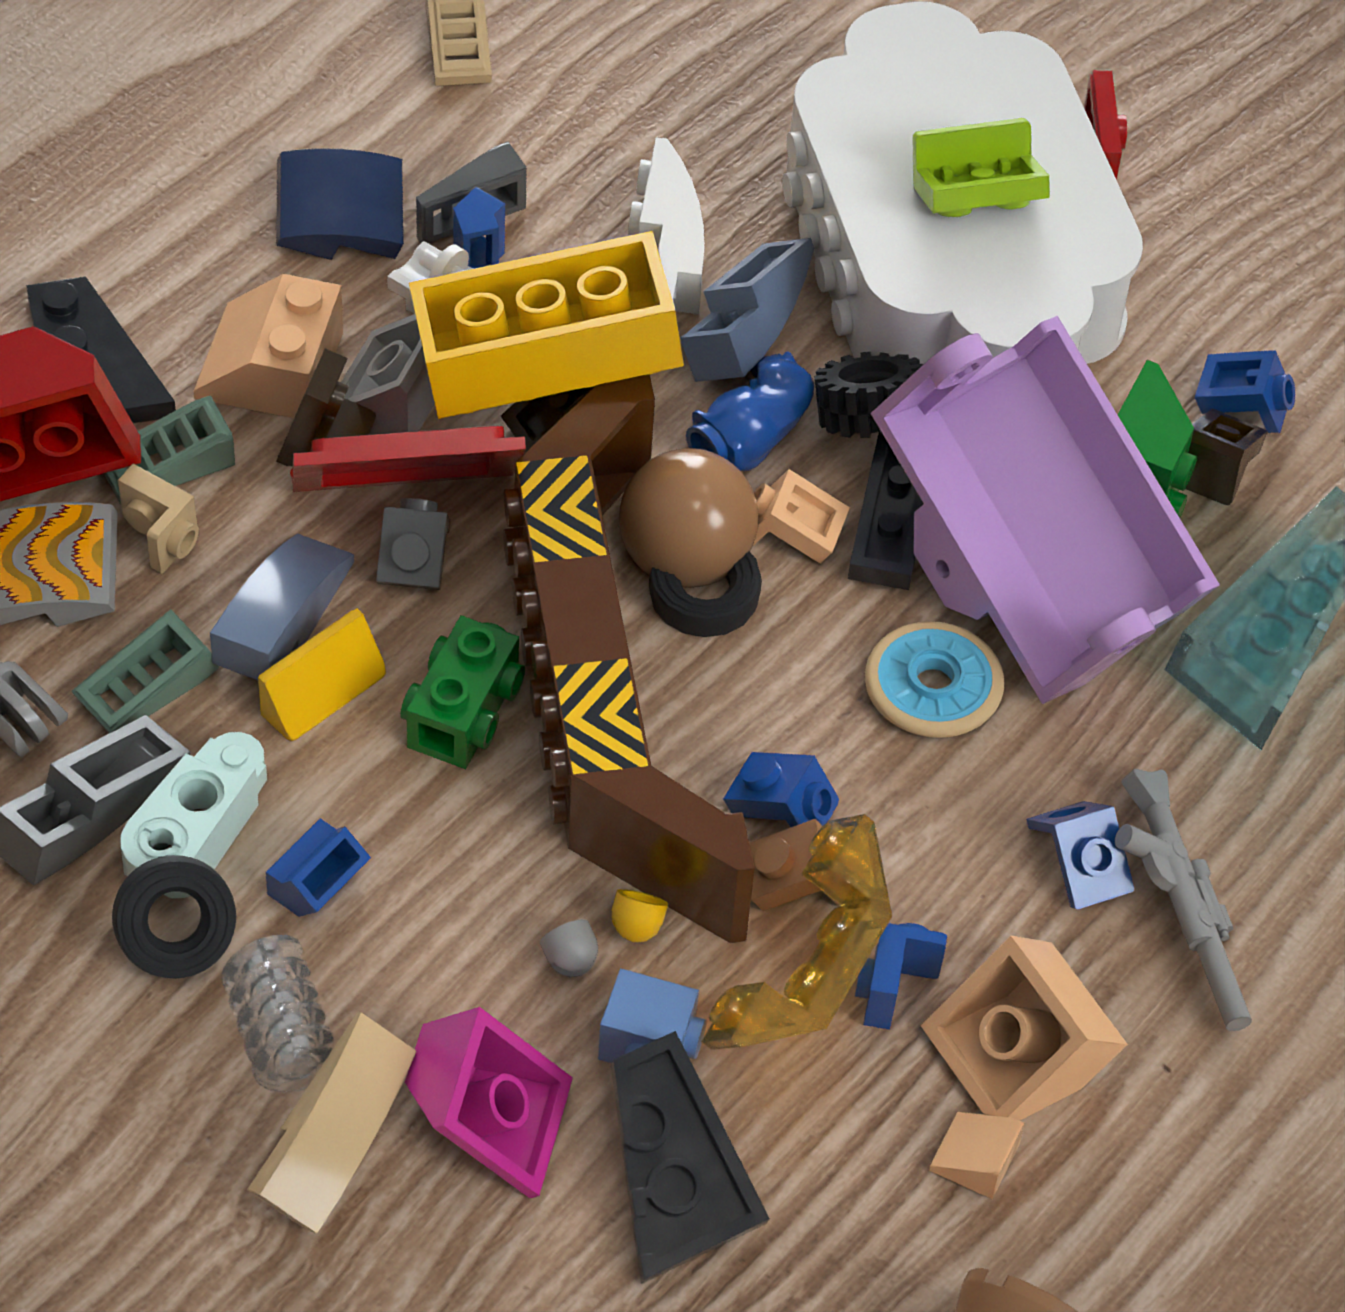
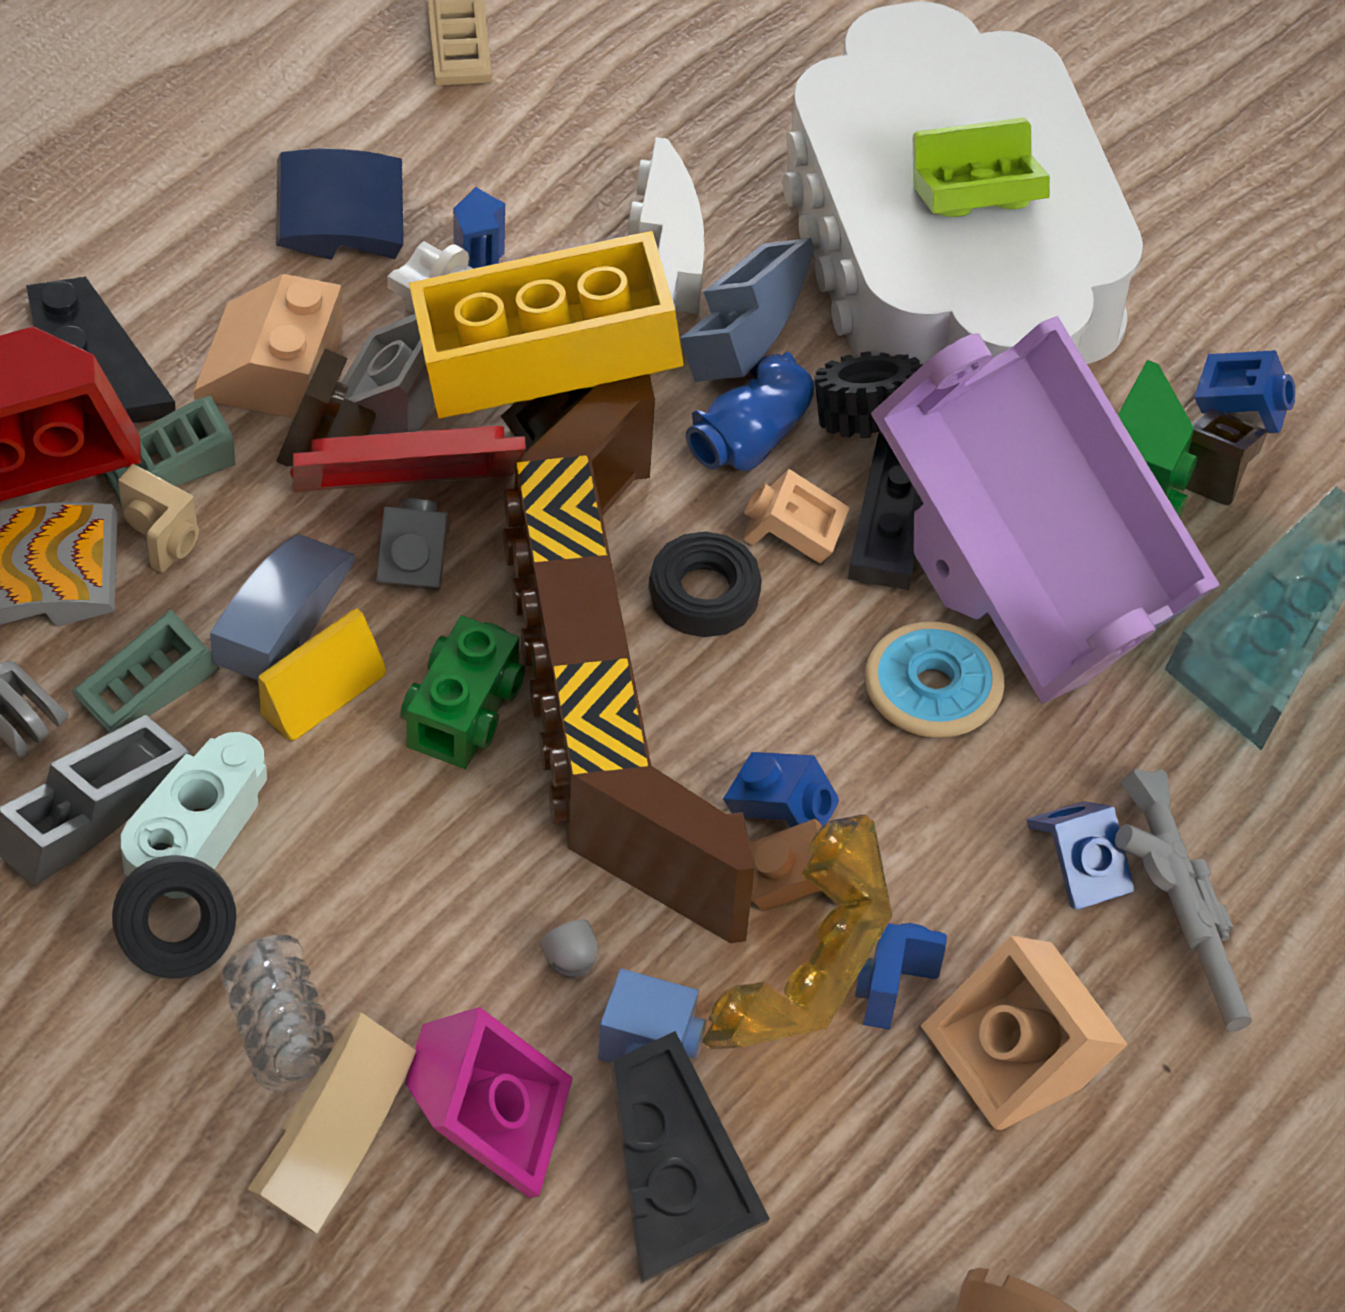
(315, 868): blue piece -> none
(495, 172): dark grey slope -> none
(637, 914): yellow hinge -> none
(688, 516): medium nougat piece -> none
(978, 1151): light nougat slope -> none
(1102, 114): red plate -> none

